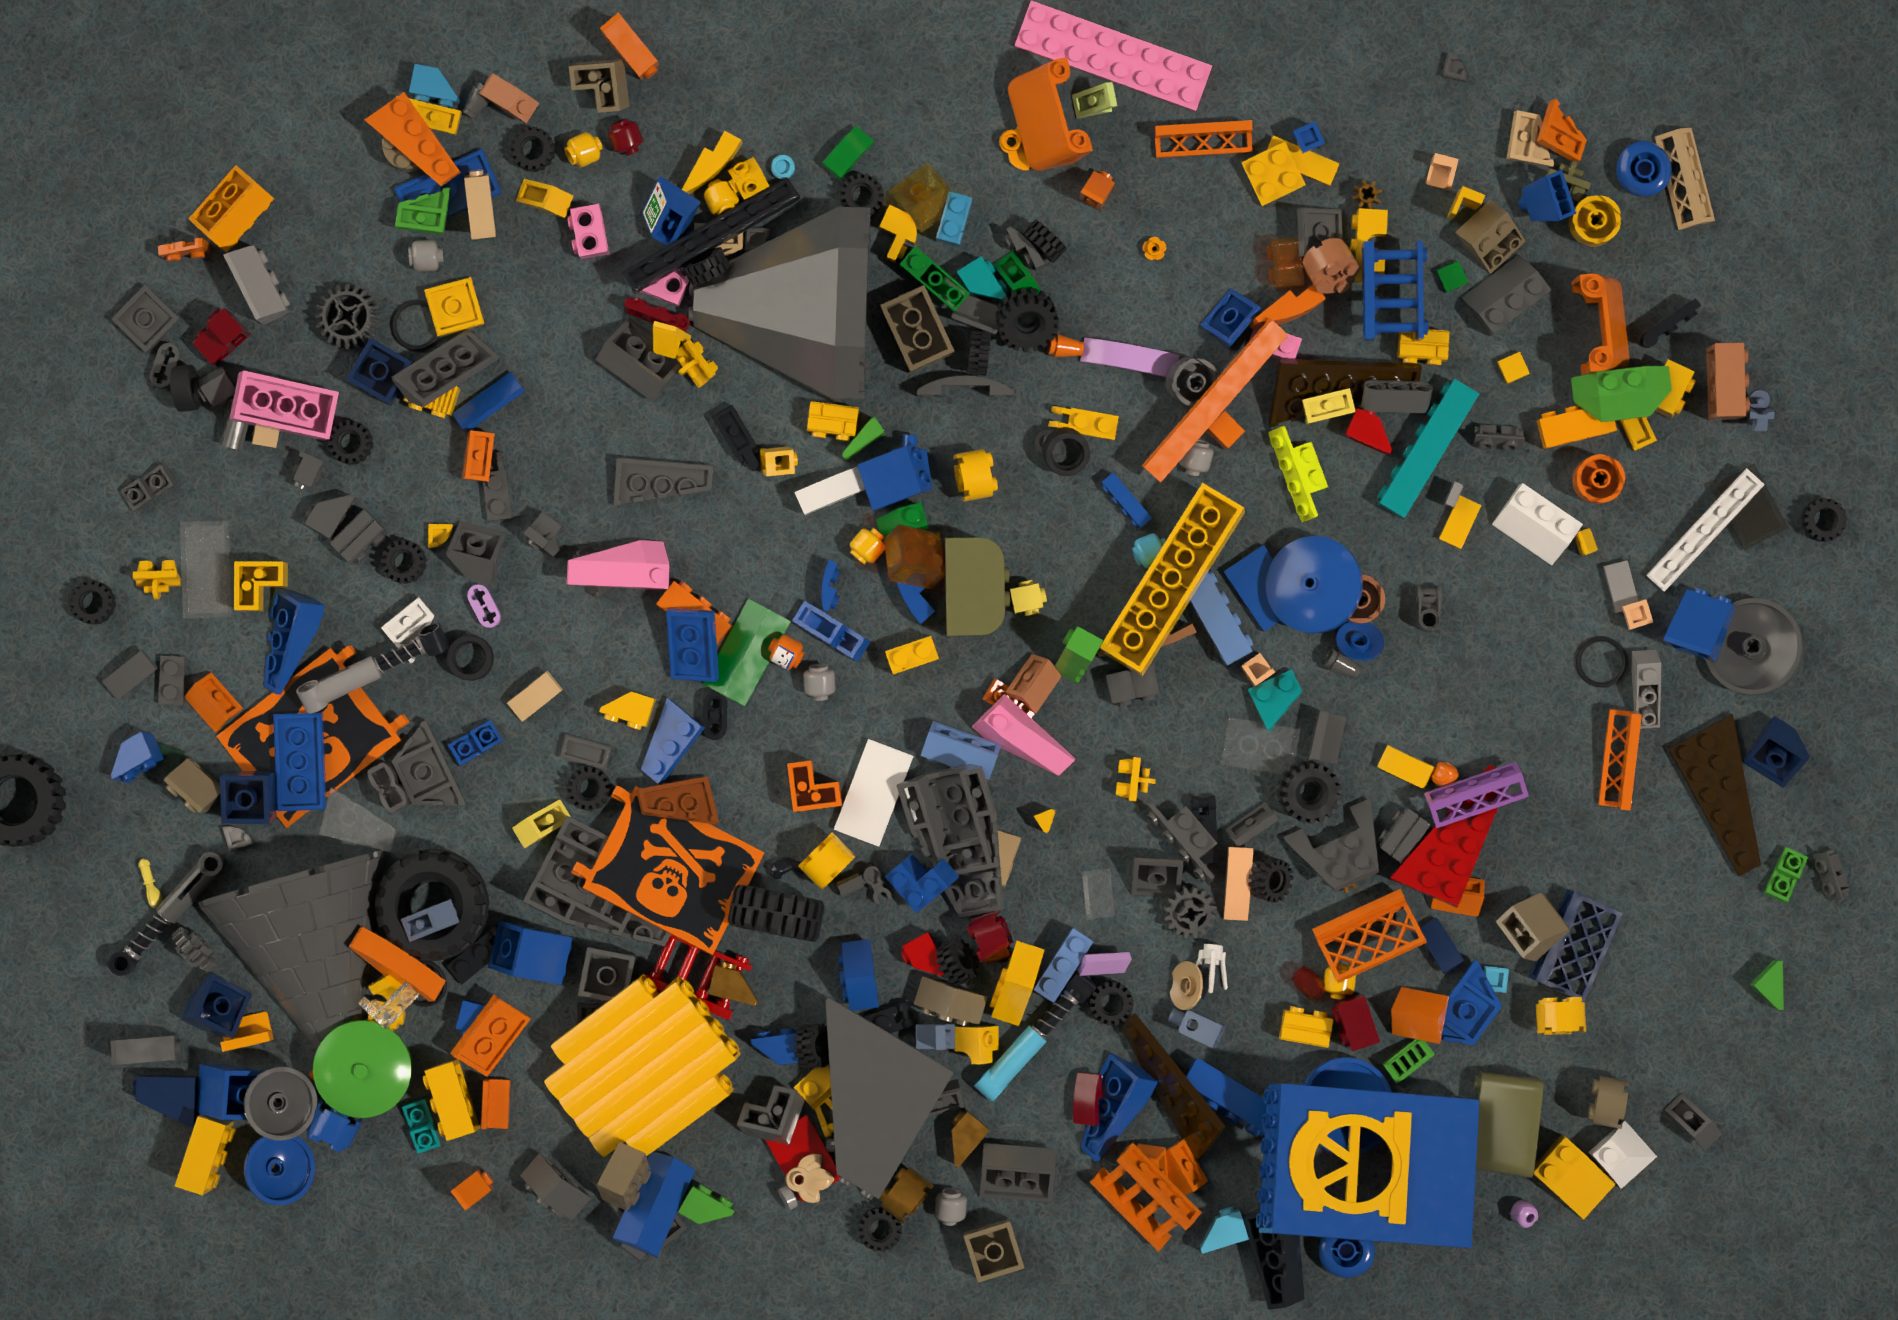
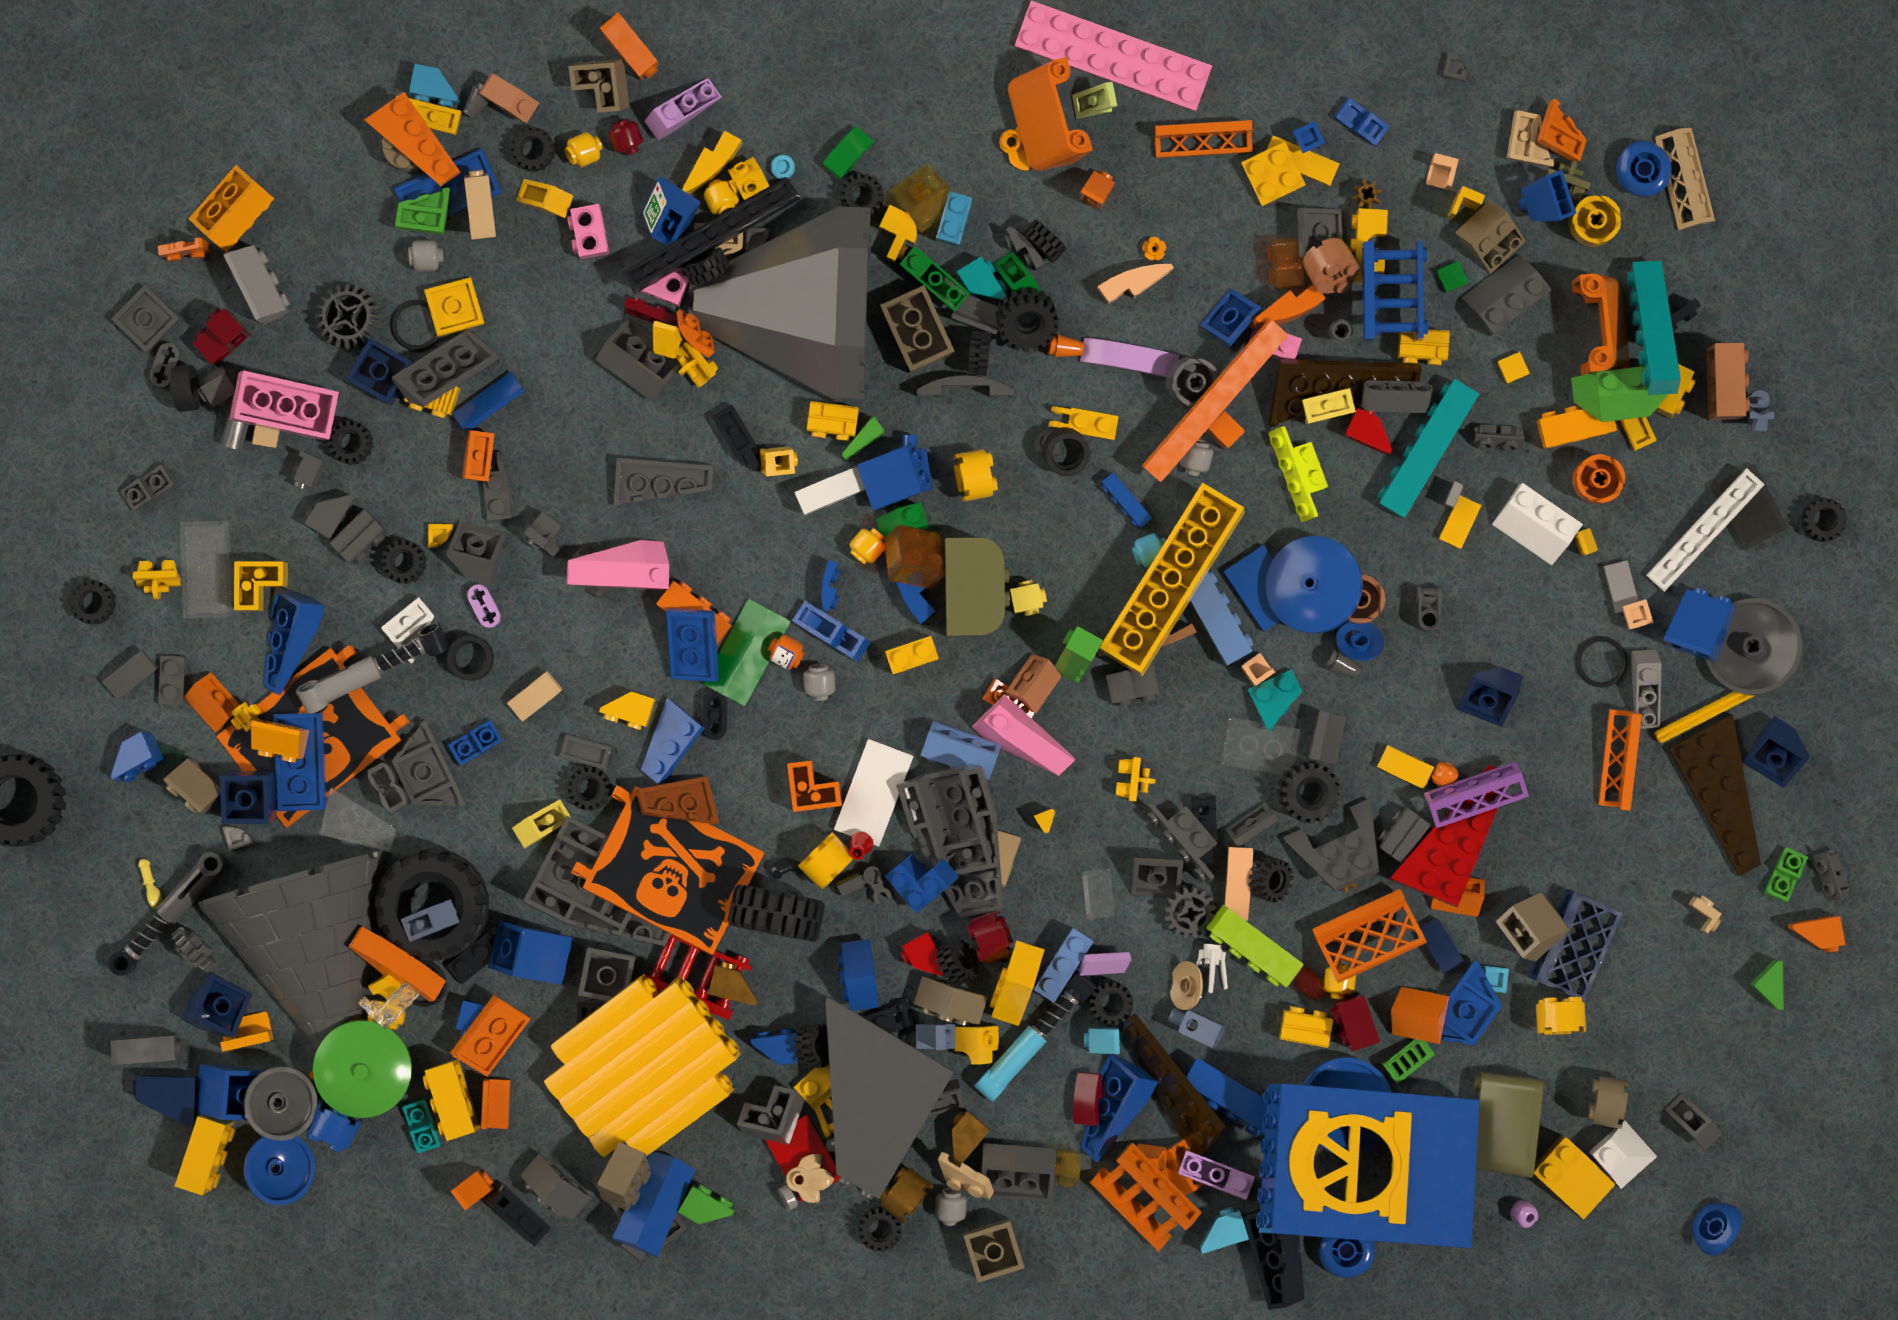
(244, 715): none -> yellow gear
(278, 739): none -> light orange slope
(518, 1215): none -> black plate
(682, 108): none -> lavender slope
(690, 329): none -> orange slope
(860, 845): none -> red cone
(965, 1178): none -> tan wing
(1068, 1168): none -> clear yellow brick
(1102, 1040): none -> medium azure slope
(1133, 281): none -> light nougat slope
(1216, 1175): none -> lavender slope
(1254, 946): none -> lime brick
(1342, 325): none -> dark grey cone
(1361, 121): none -> blue slope
(1491, 695): none -> dark blue slope
(1654, 328): none -> teal brick
(1699, 716): none -> yellow axle
(1706, 908): none -> tan bracket
(1716, 1227): none -> blue hat
(1821, 933): none -> orange slope

